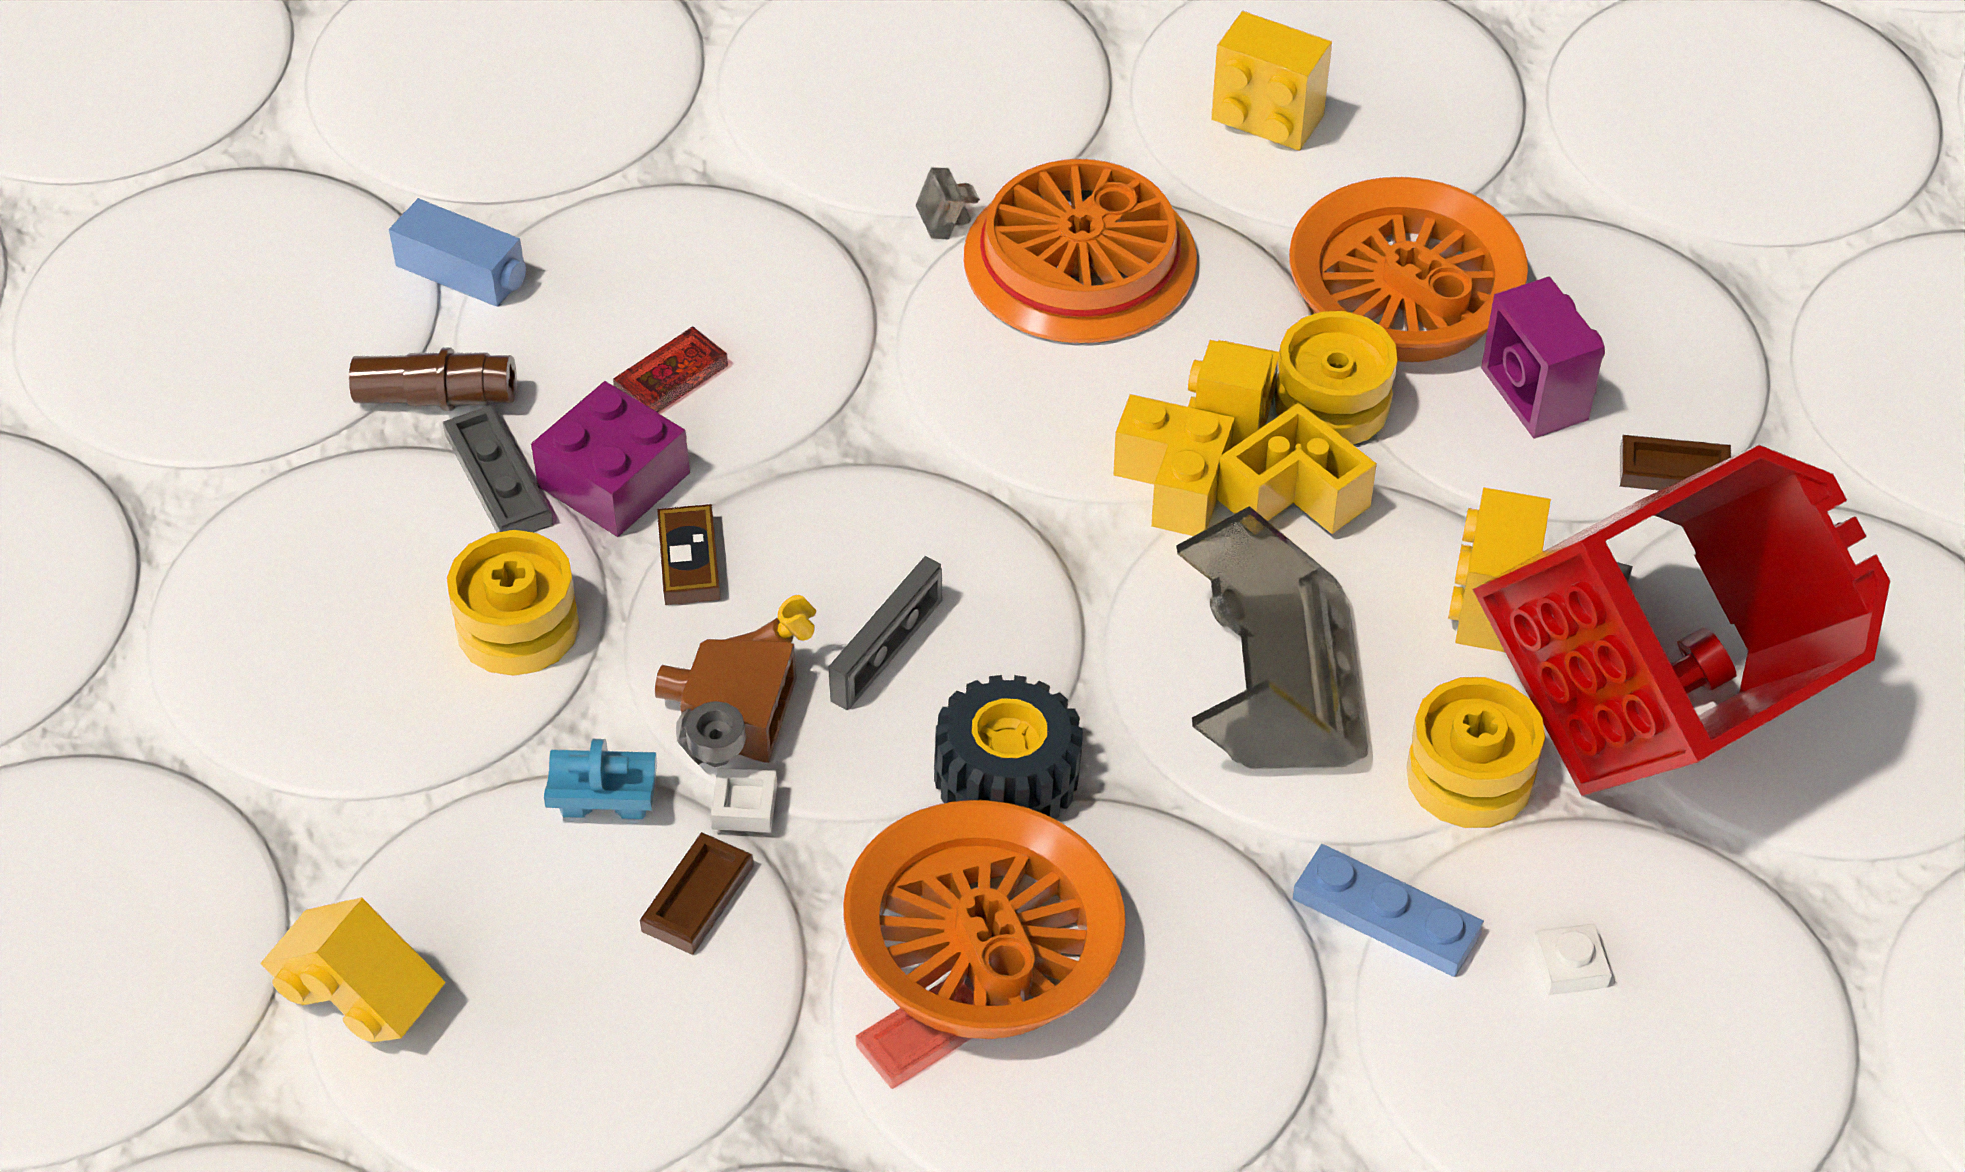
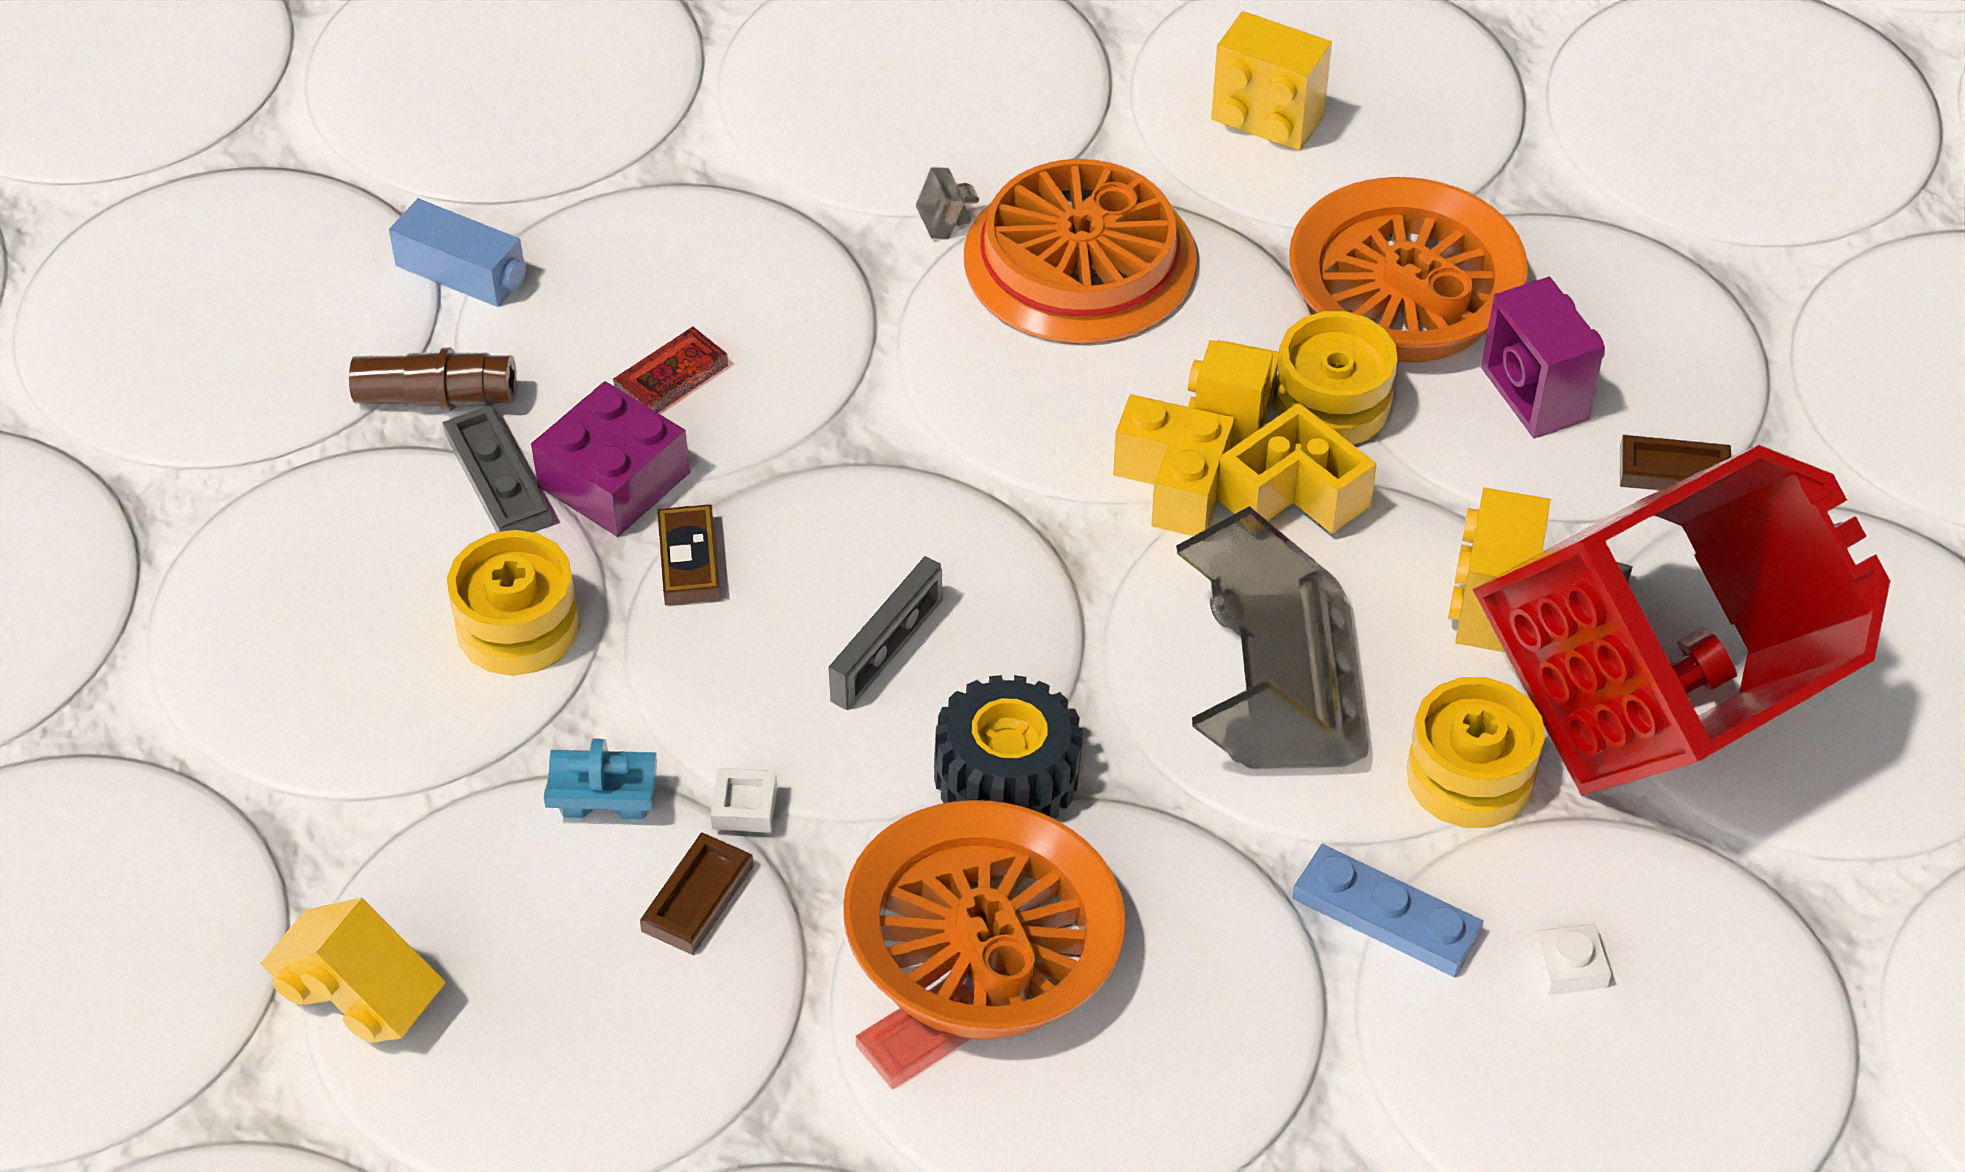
(738, 688): dark orange torso -> none

